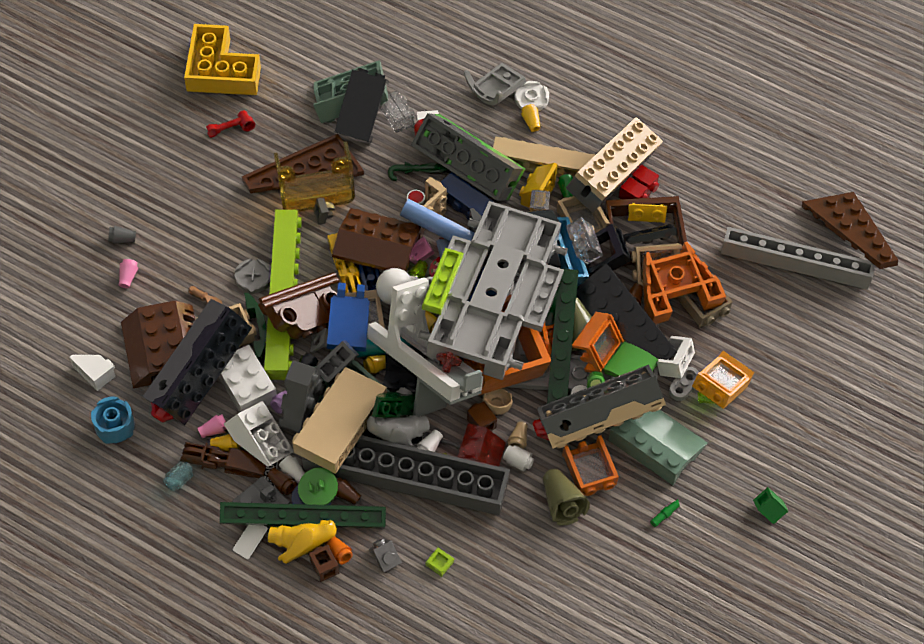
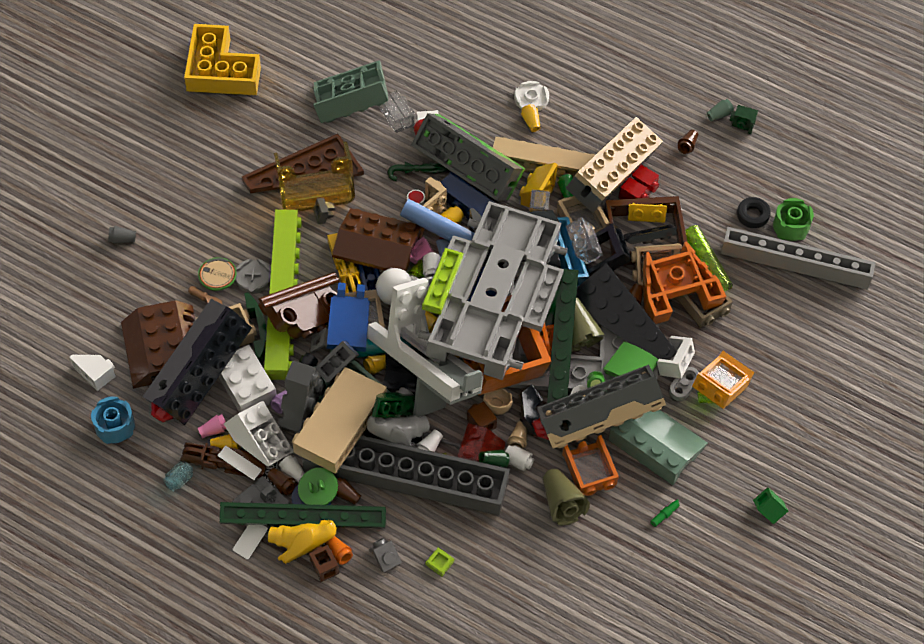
(127, 272): bright pink cone -> none
(217, 274): none -> piece
(239, 462): none -> white sticker
(244, 120): red brick -> none
(361, 105): black panel -> none
(430, 264): none -> white brick
(448, 360): clear red plant -> none
(454, 214): none -> yellow brick
(496, 84): light grey piece -> none
(496, 457): none -> dark green cone
(529, 400): none -> black tile
(600, 341): orange window -> none
(688, 141): none -> reddish brown cone
(706, 254): none -> clear neon green brick
(720, 110): none -> sand green cone
(744, 118): none -> dark green brick
(753, 222): none -> black tyre
(793, 220): none -> bright green brick
(851, 222): reddish brown wing -> none

